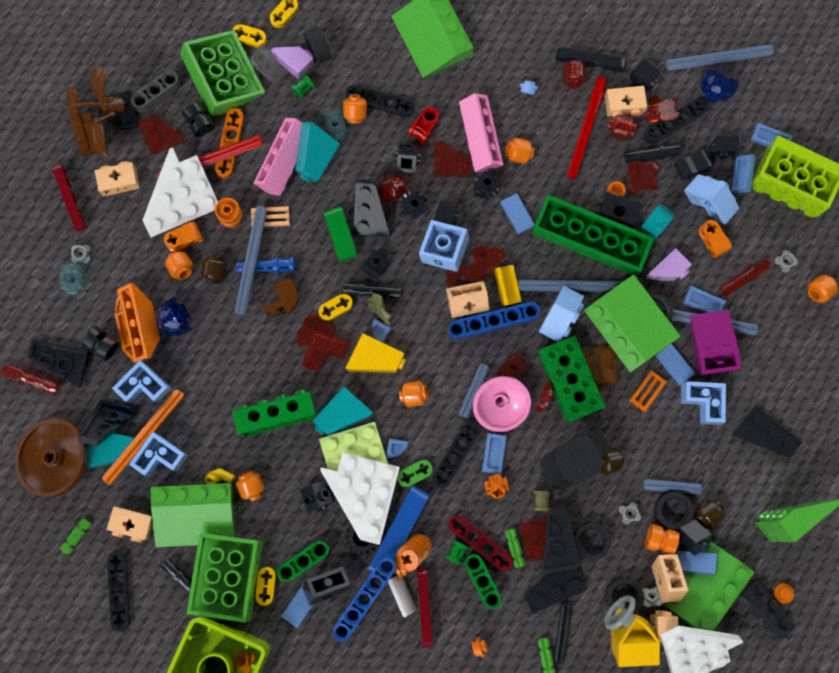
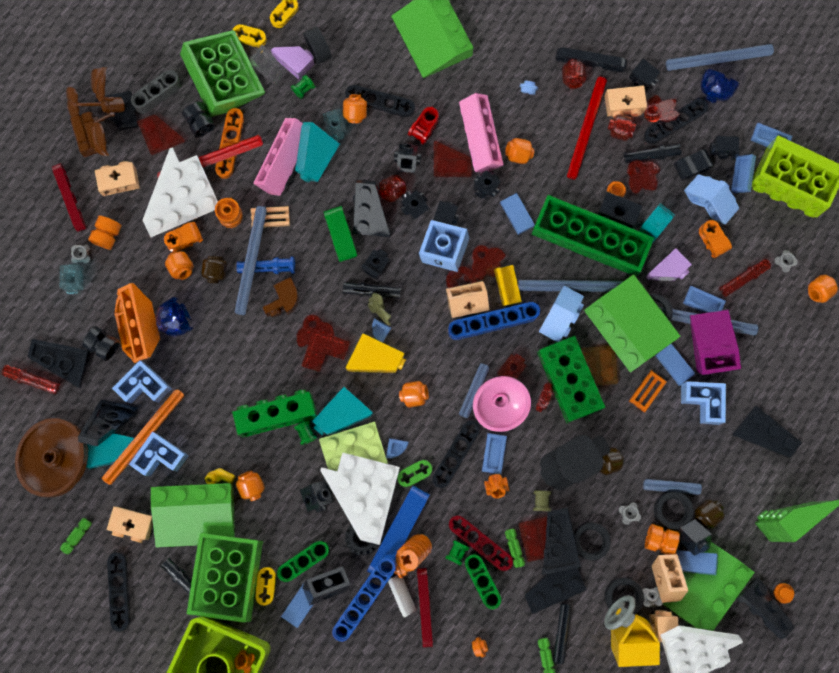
(105, 232): none -> orange wheel
(305, 432): none -> green bush
(332, 304): yellow beam -> none

